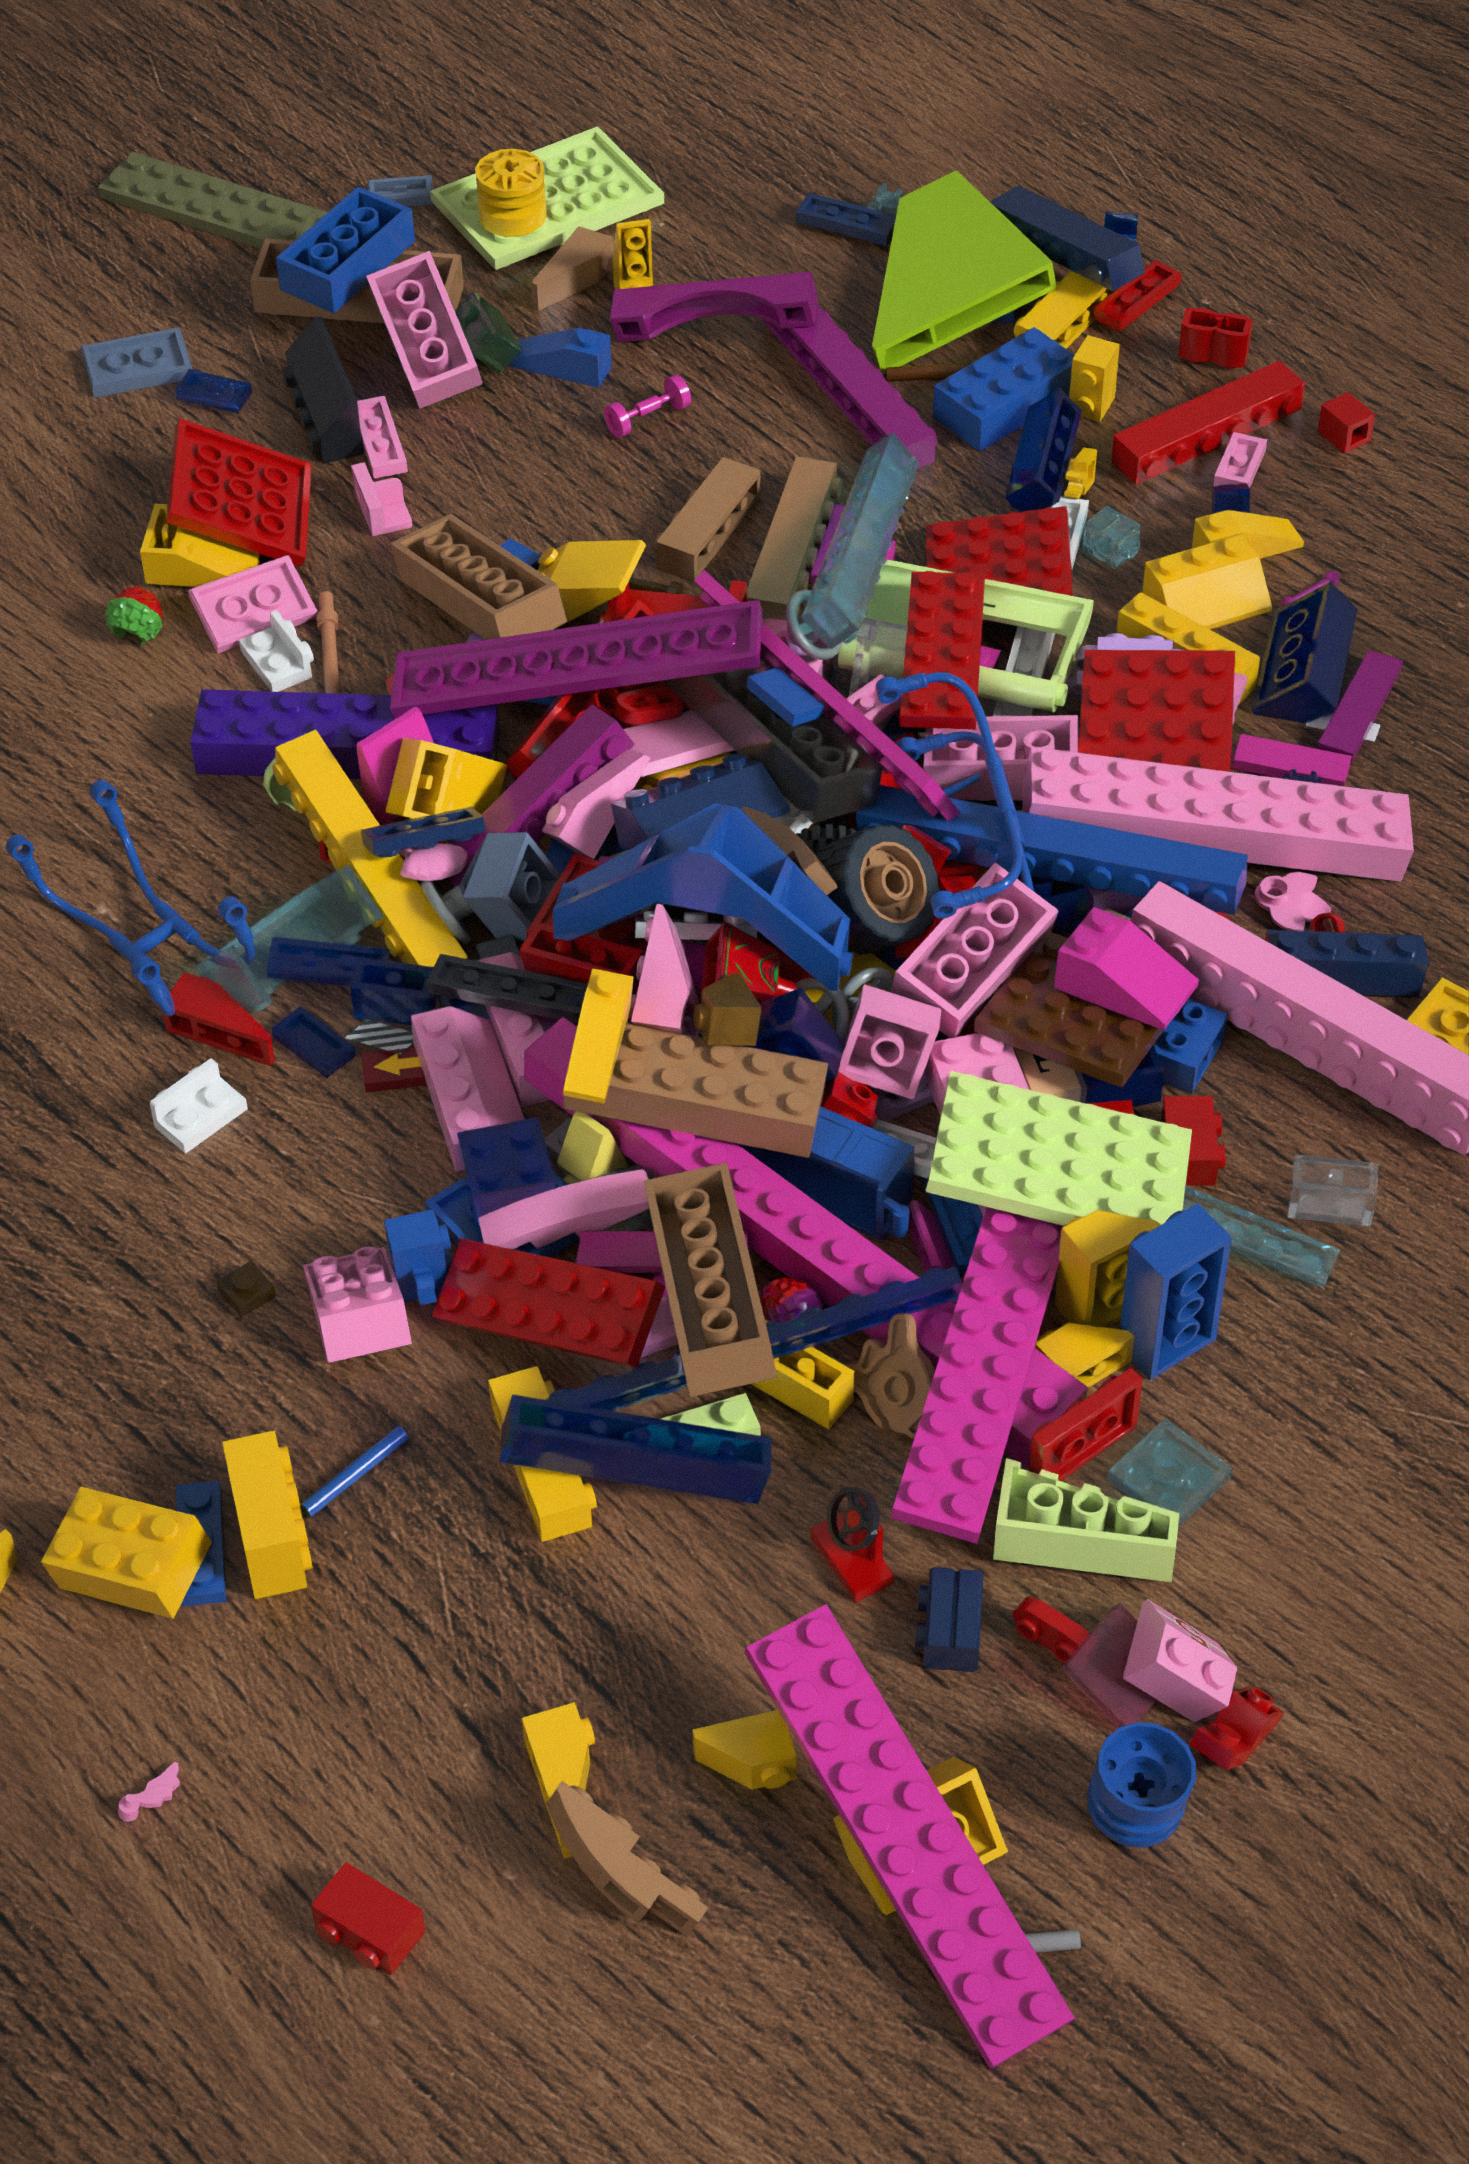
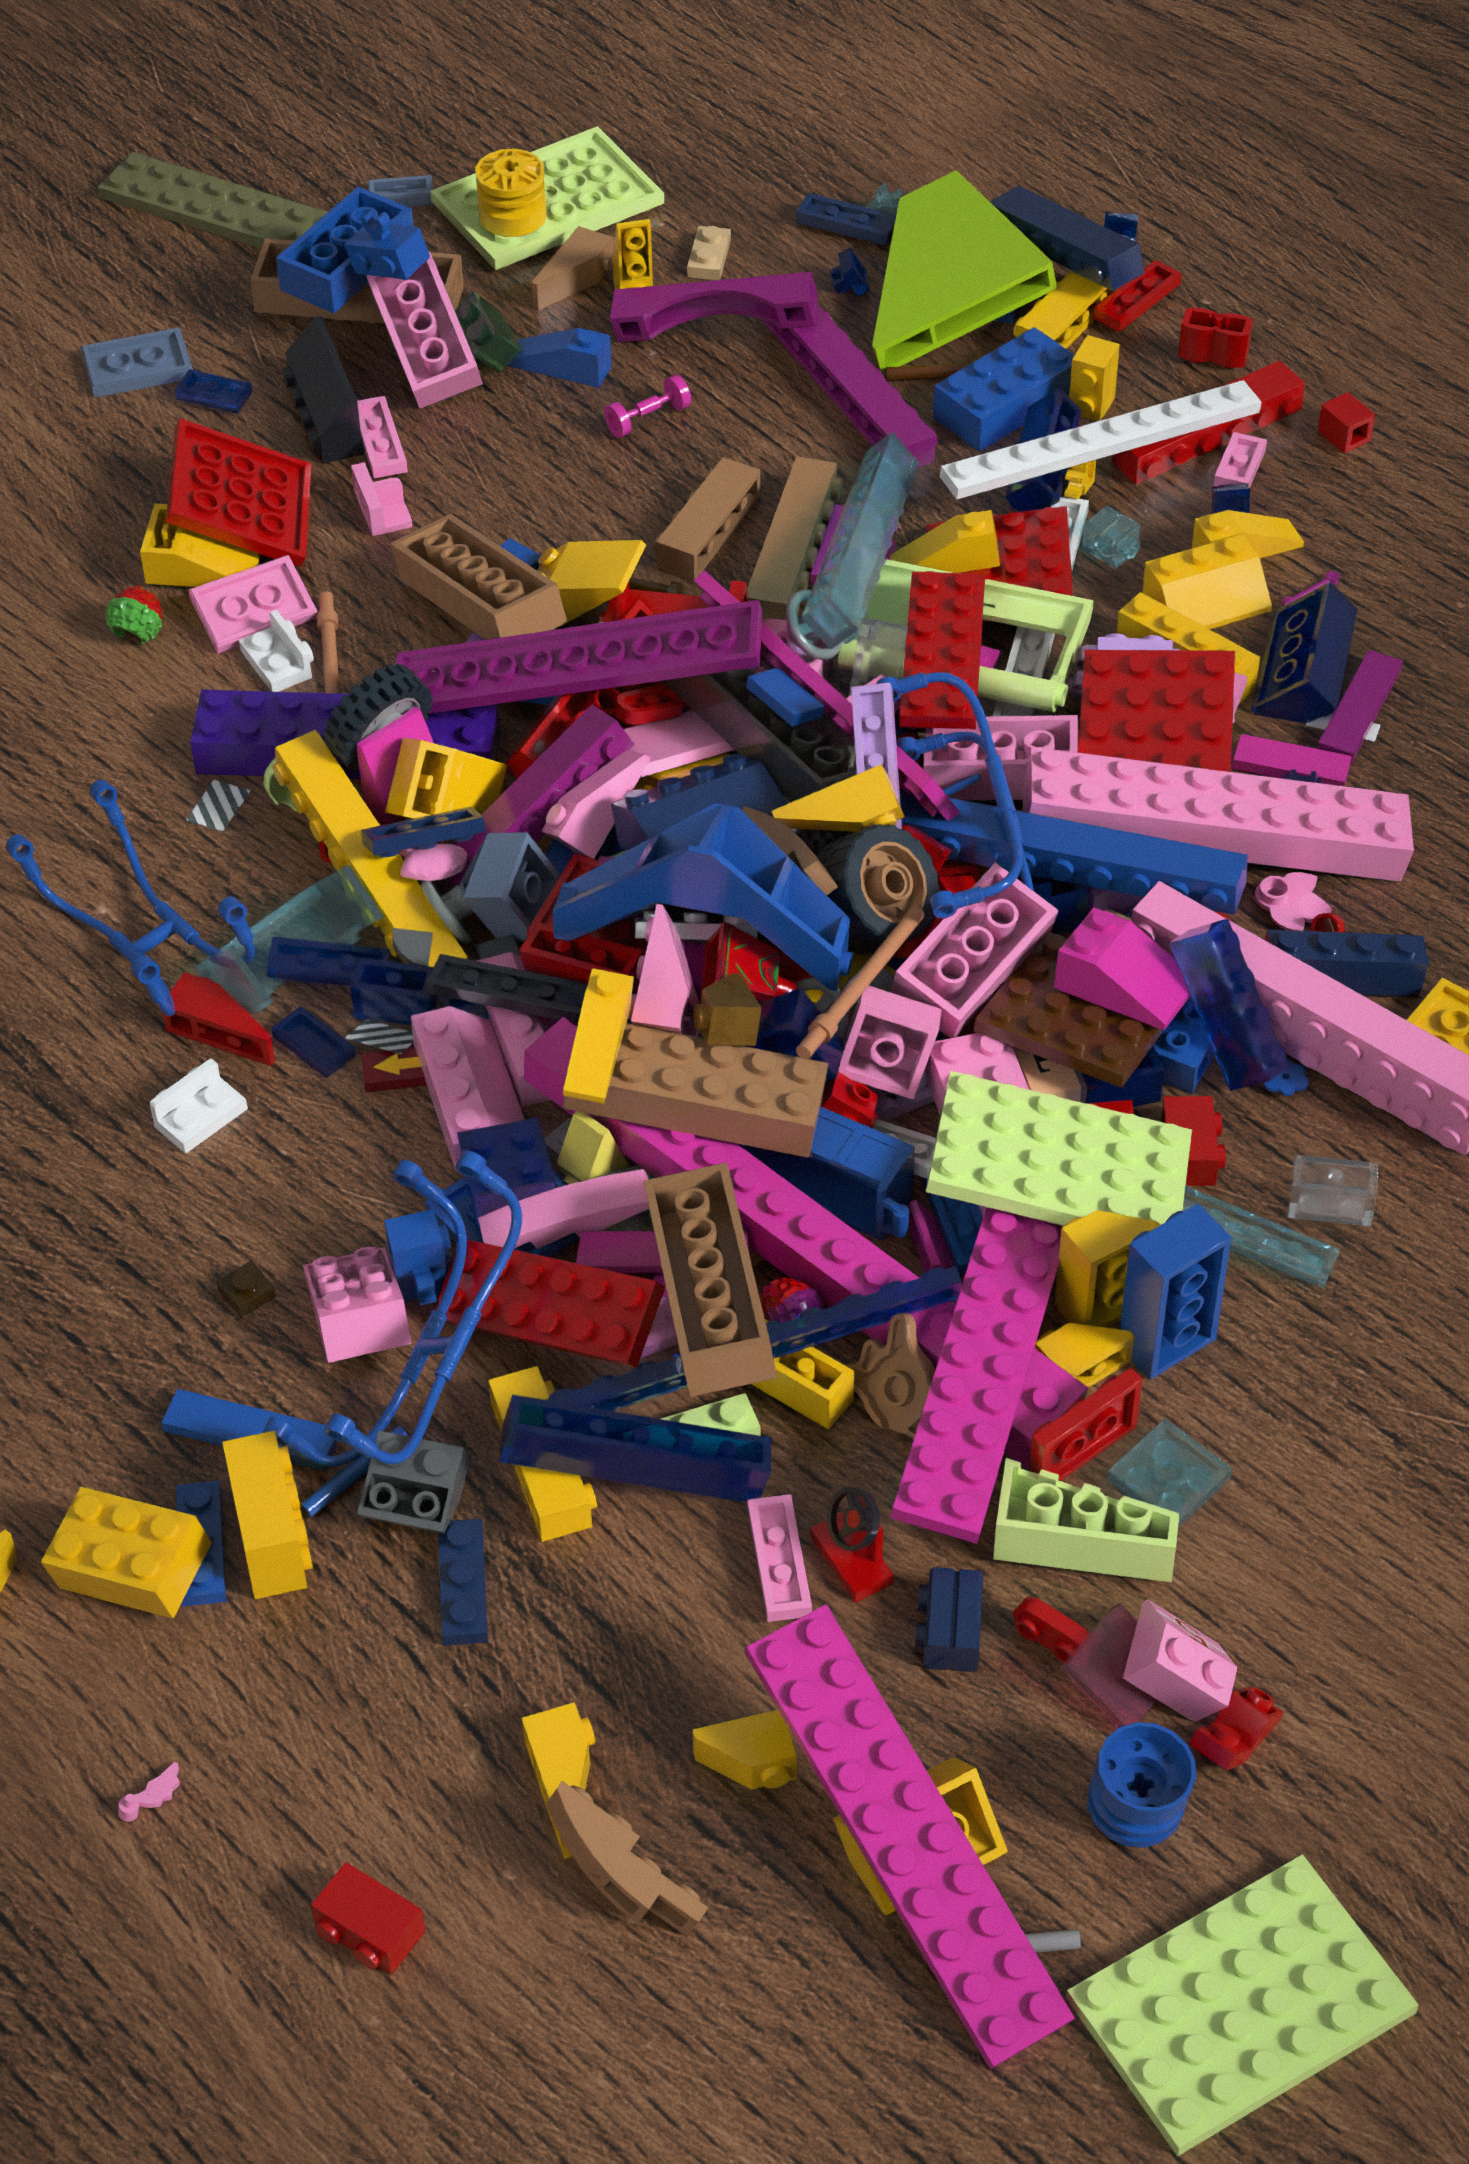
(218, 805): none -> sticker
(222, 1420): none -> blue tile
(342, 1428): none -> blue bar
(373, 707): none -> black wheel
(386, 248): none -> blue brick
(413, 945): none -> dark grey tile
(417, 1491): none -> dark grey slope
(463, 1583): none -> dark blue plate
(709, 253): none -> tan plate
(779, 1558): none -> bright pink plate
(826, 1024): none -> nougat bar
(845, 806): none -> yellow slope
(849, 274): none -> clear blue tile
(876, 731): none -> lavender plate
(955, 546): none -> yellow slope
(1099, 439): none -> white plate
(1229, 1004): none -> clear blue brick
(1240, 2004): none -> yellowish green plate
(1289, 1080): none -> blue plant

